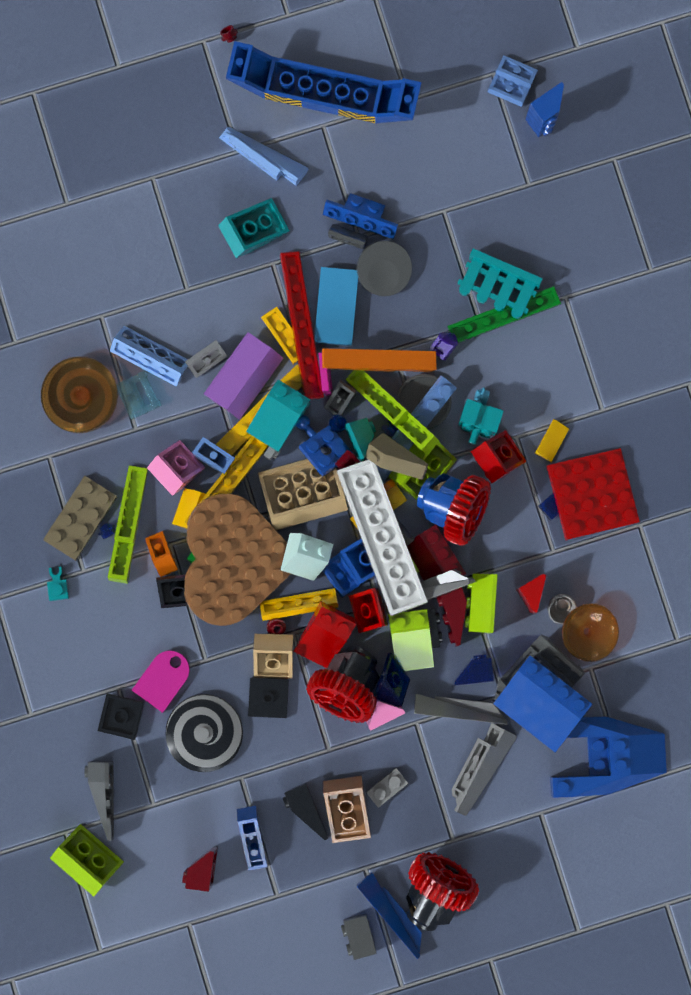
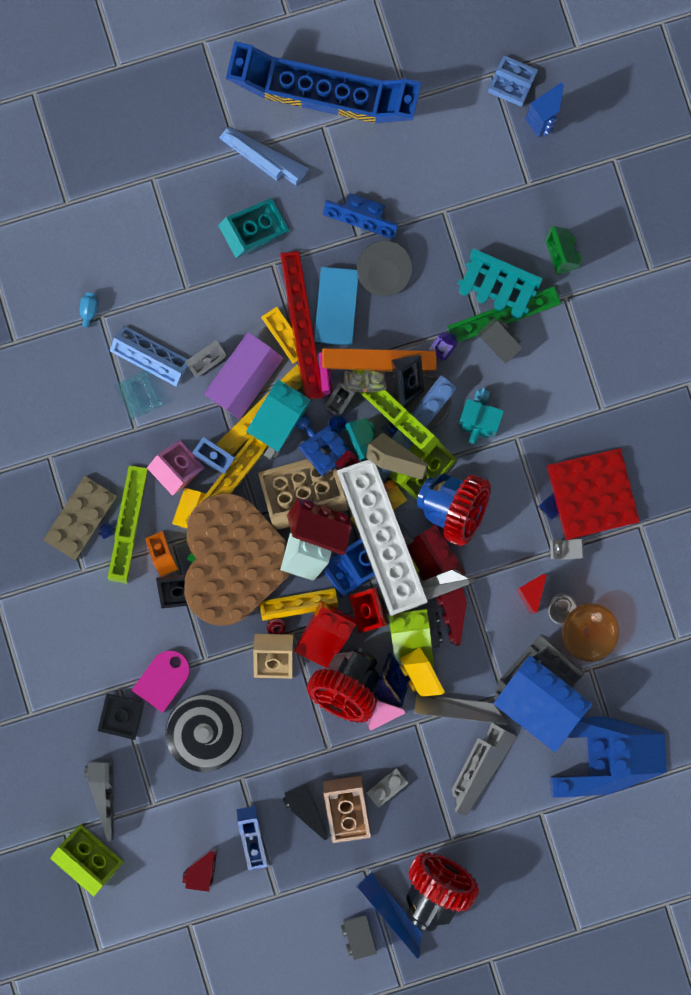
(57, 588): teal plate -> none
(79, 395): clear orange dish -> none
(88, 308): none -> dark azure plant
(228, 34): dark red plate -> none
(268, 698): black plate -> none
(319, 525): none -> dark red slope
(347, 236): dark grey slope -> none
(369, 382): none -> clear slope
(407, 378): none -> black slope
(421, 674): none -> yellow slope
(475, 671): clear blue slope -> none
(481, 604): lime slope -> none
(498, 456): red slope -> none
(499, 340): none -> dark grey brick
(552, 440): yellow slope -> none
(562, 250): none -> green slope
(567, 549): none -> light grey bracket

